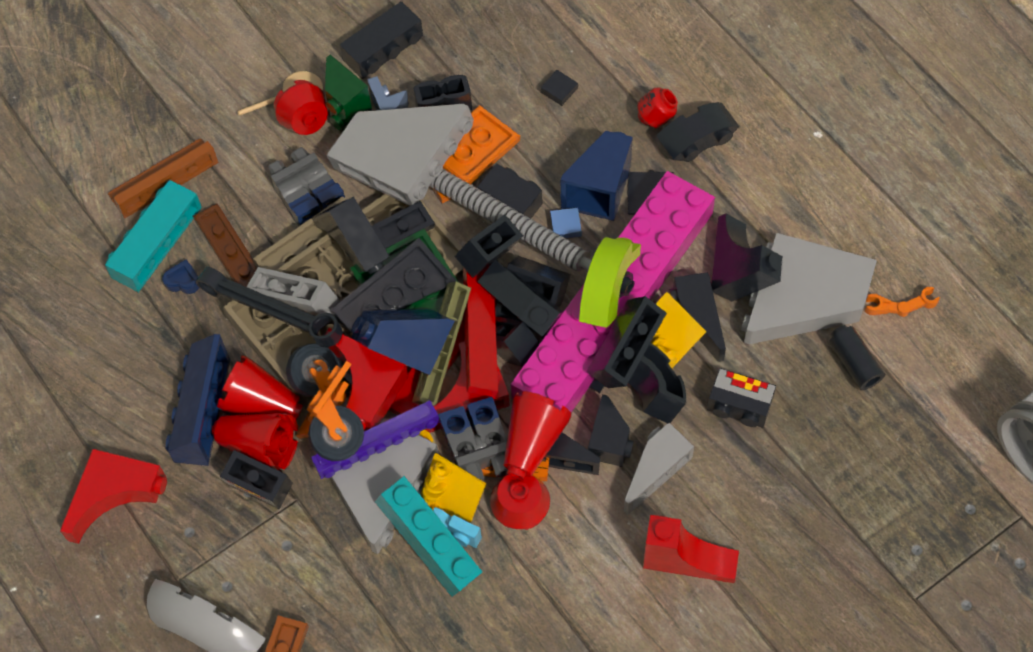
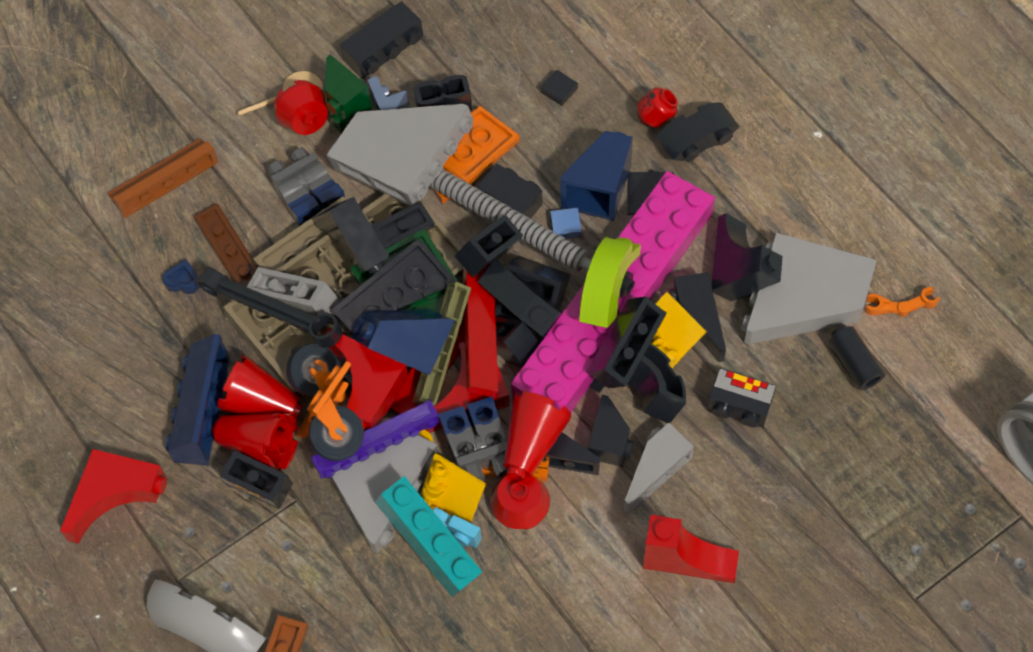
(153, 235): teal brick -> none

